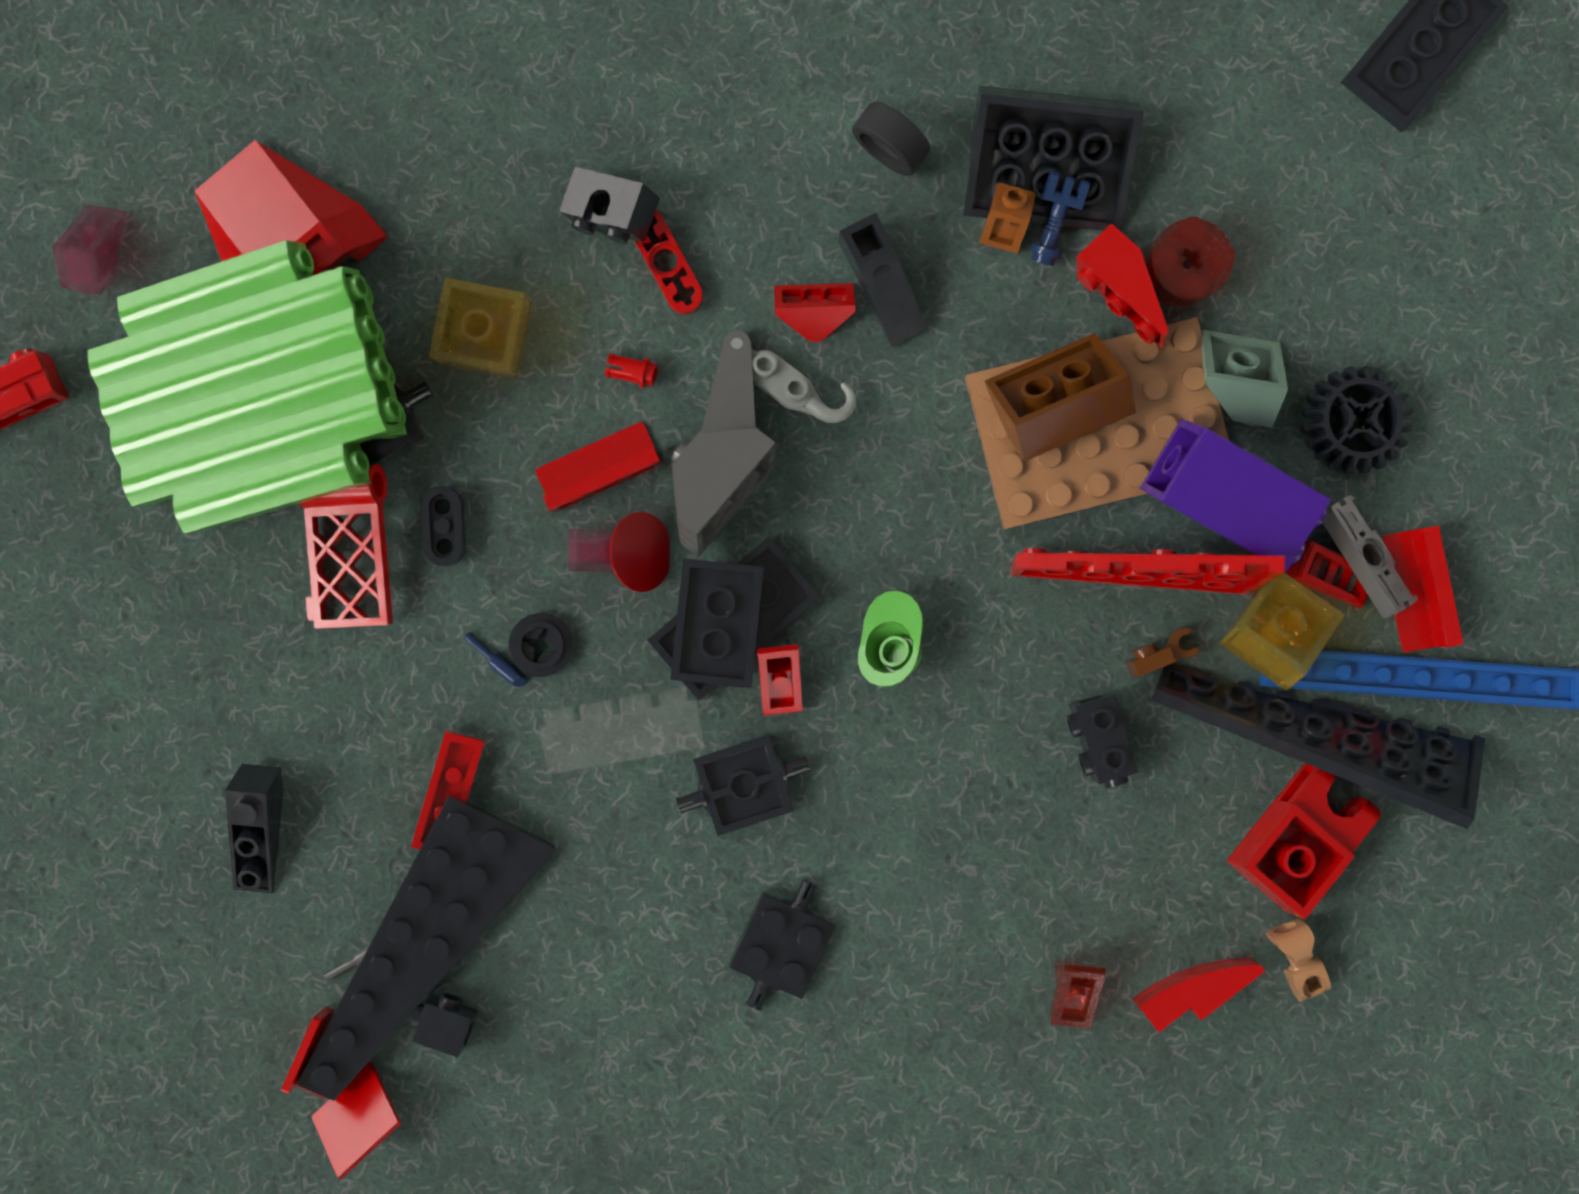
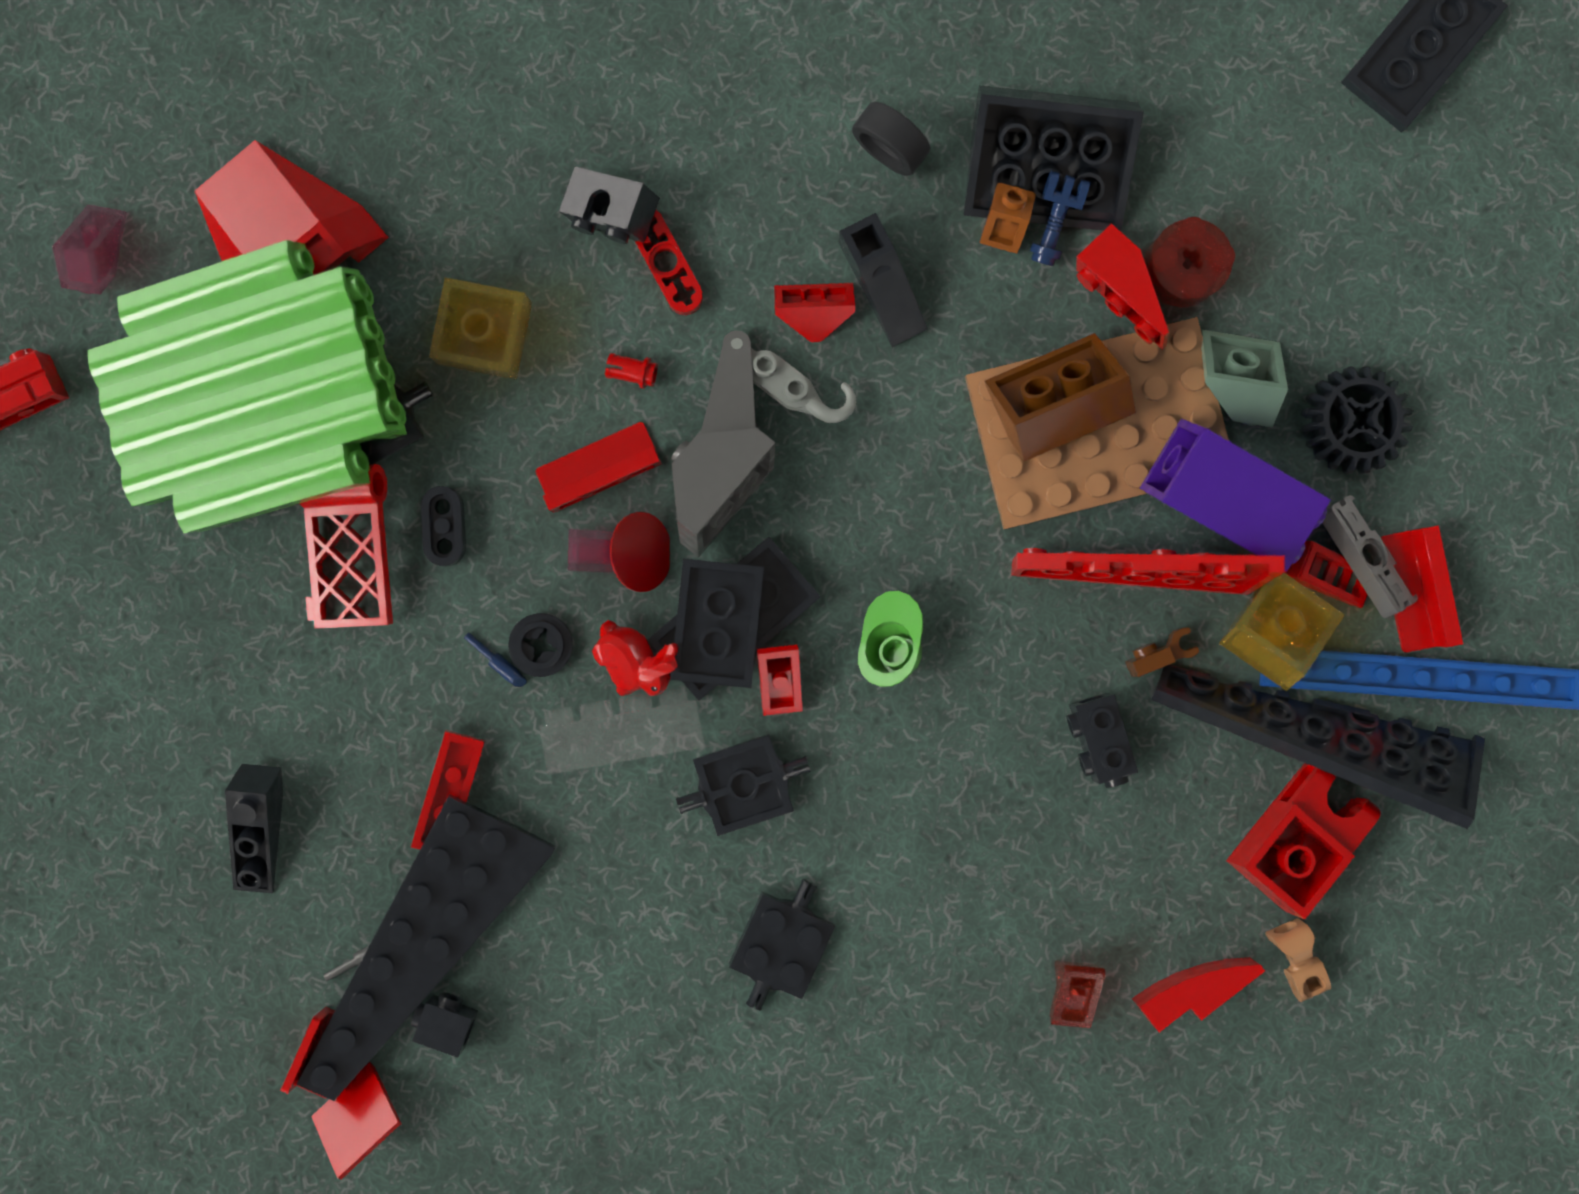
(632, 661): none -> red animal

